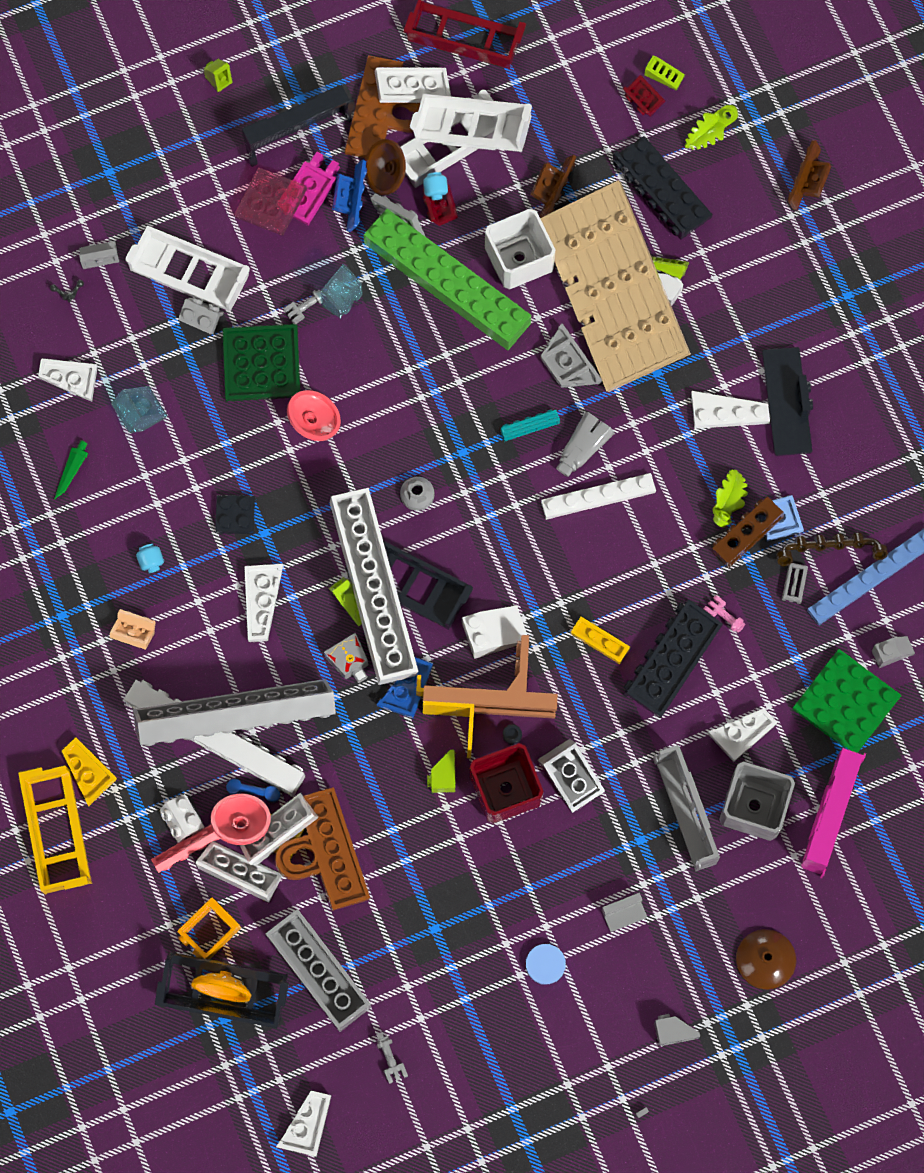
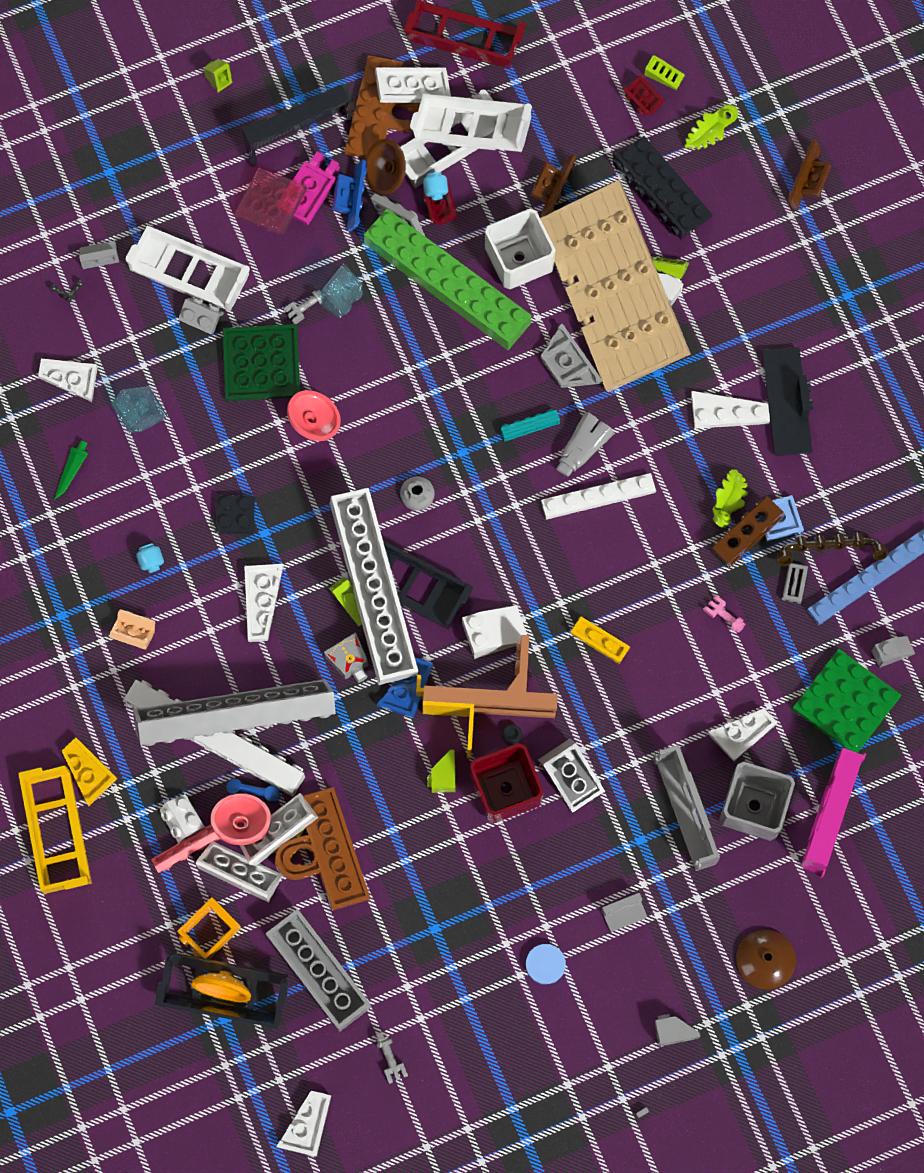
(672, 658): black bracket -> none

